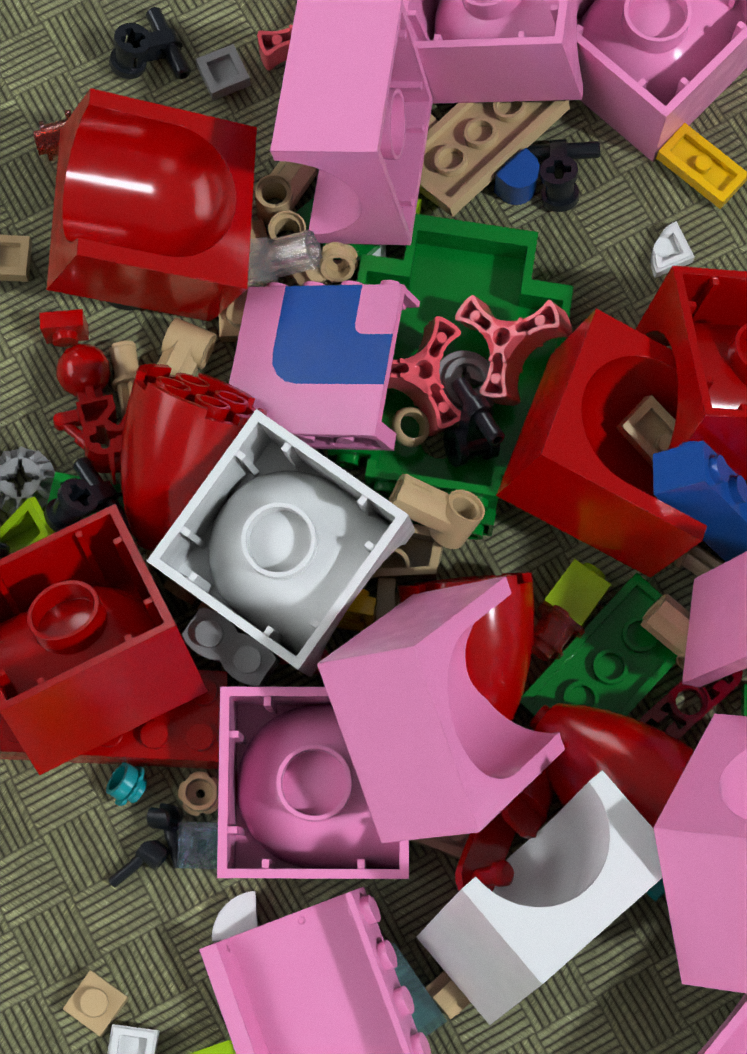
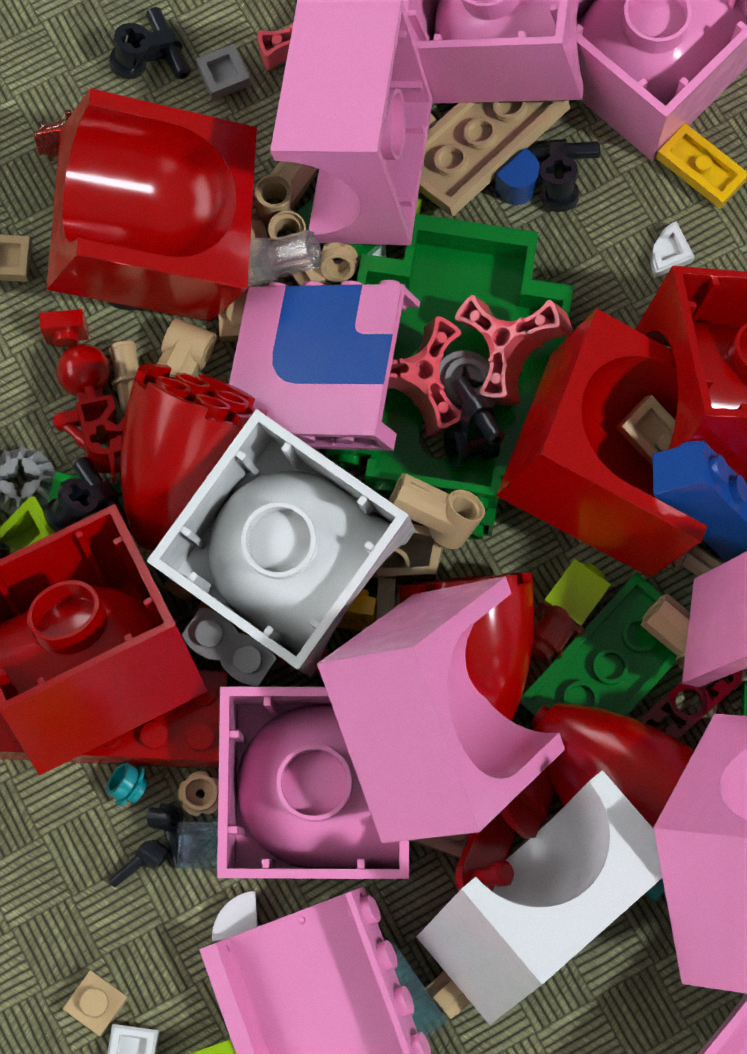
(421, 419): tan piece -> none

